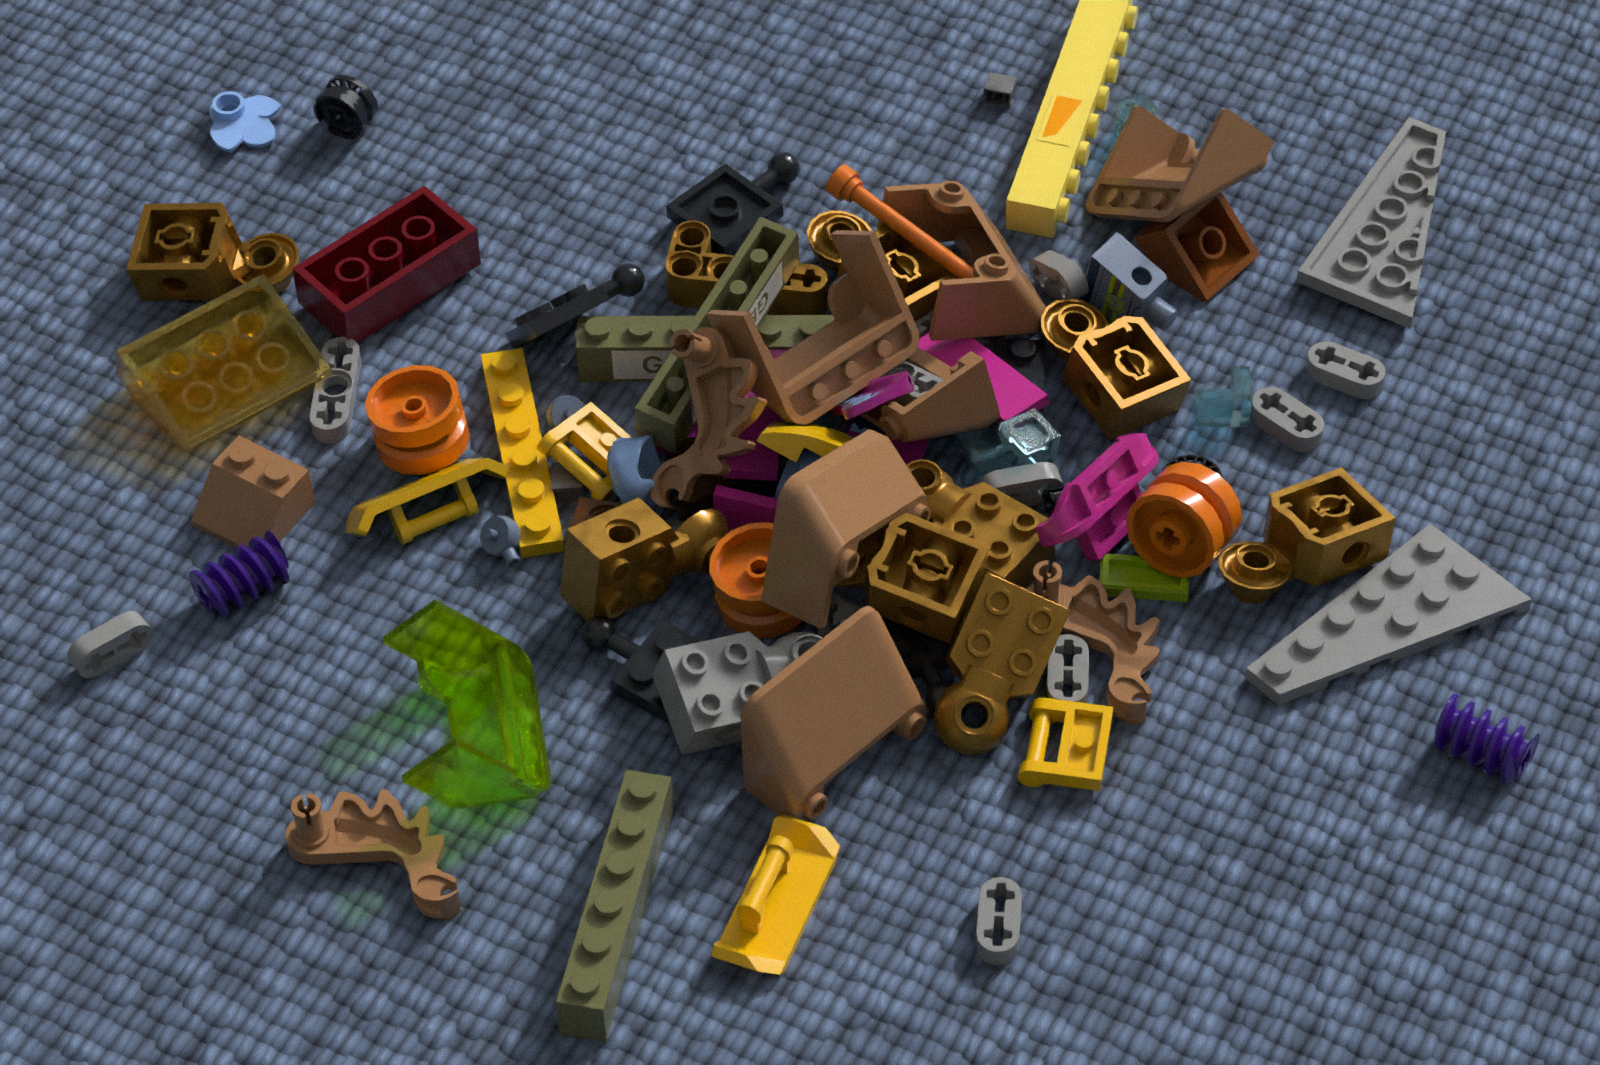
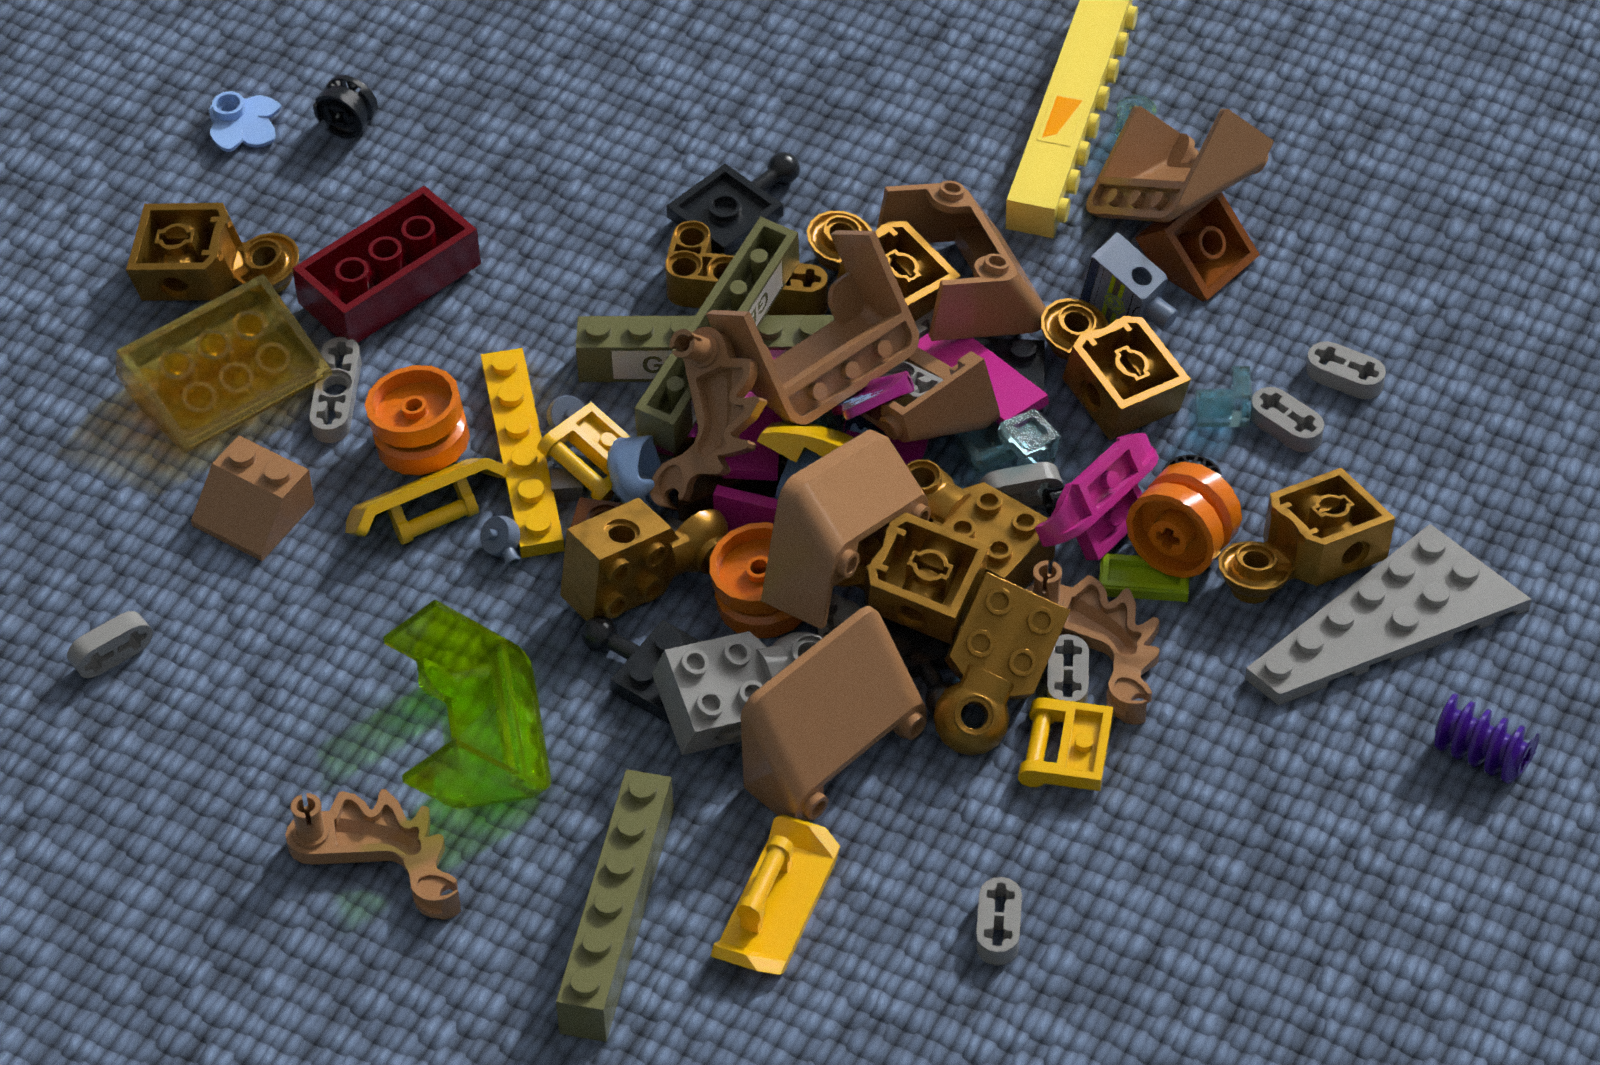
(240, 574): dark purple piece -> none
(625, 281): black plate -> none
(847, 186): orange piece -> none
(1000, 90): flat silver piece -> none
(1058, 276): light grey beam -> none
(1380, 235): light grey wing -> none

